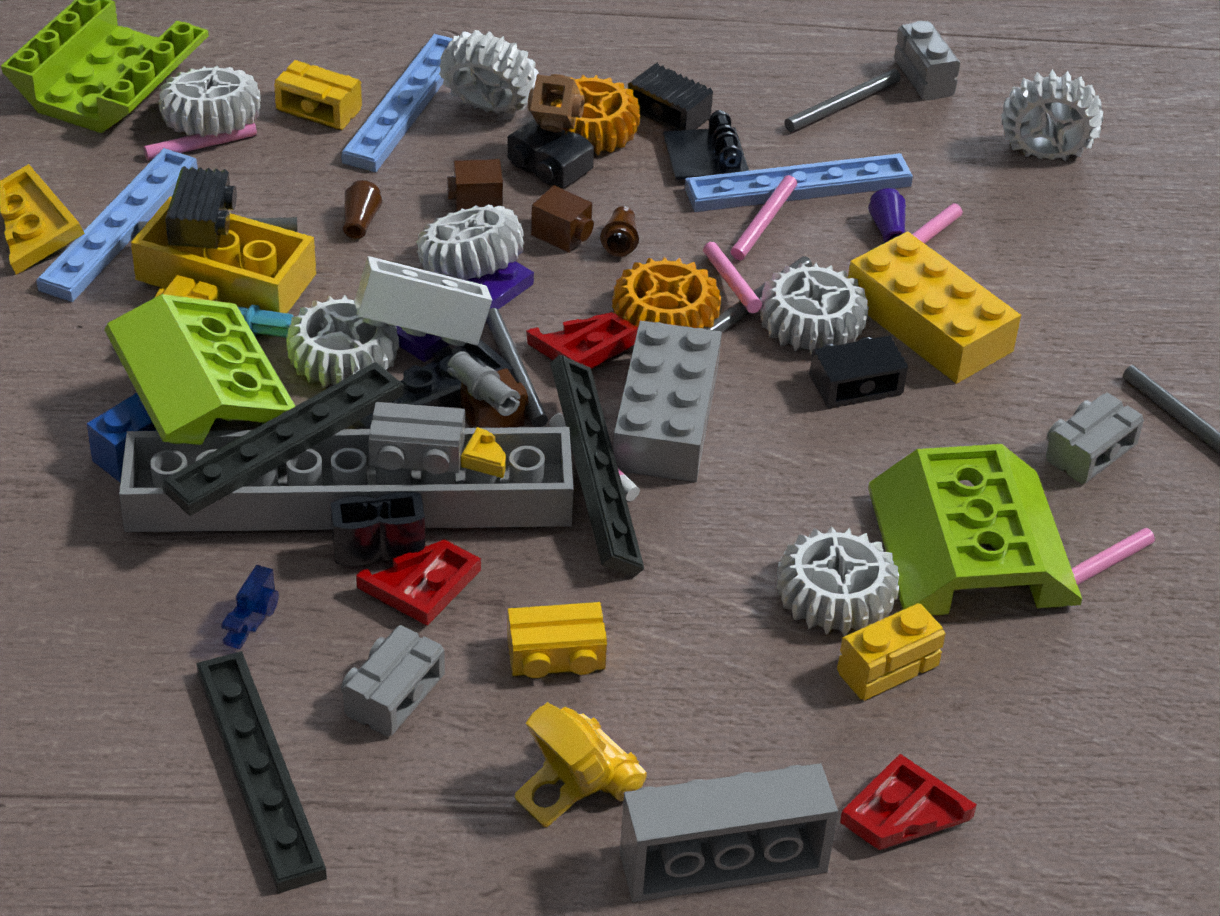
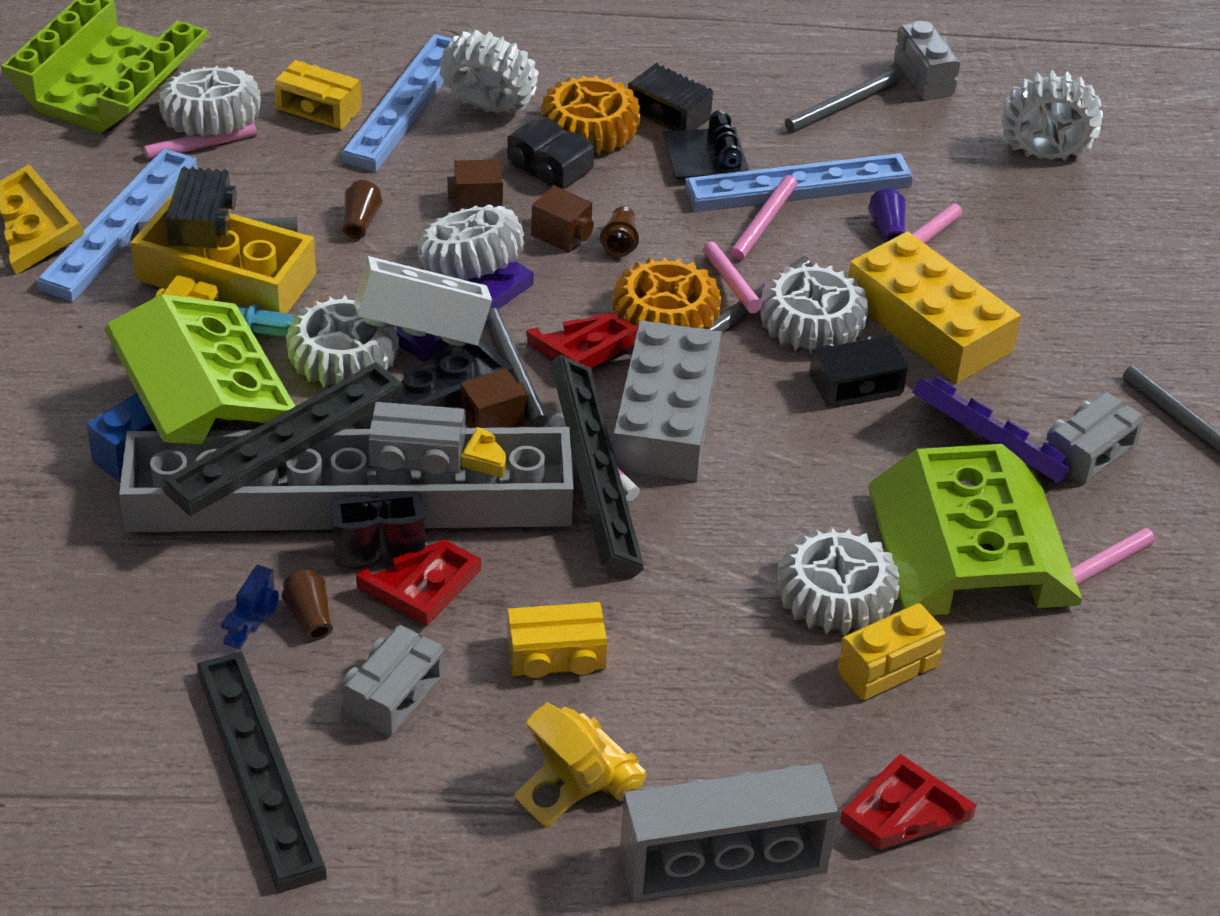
(308, 602): none -> reddish brown cone
(484, 383): light grey pin -> none
(553, 91): medium nougat brick -> none
(979, 419): none -> dark purple wing

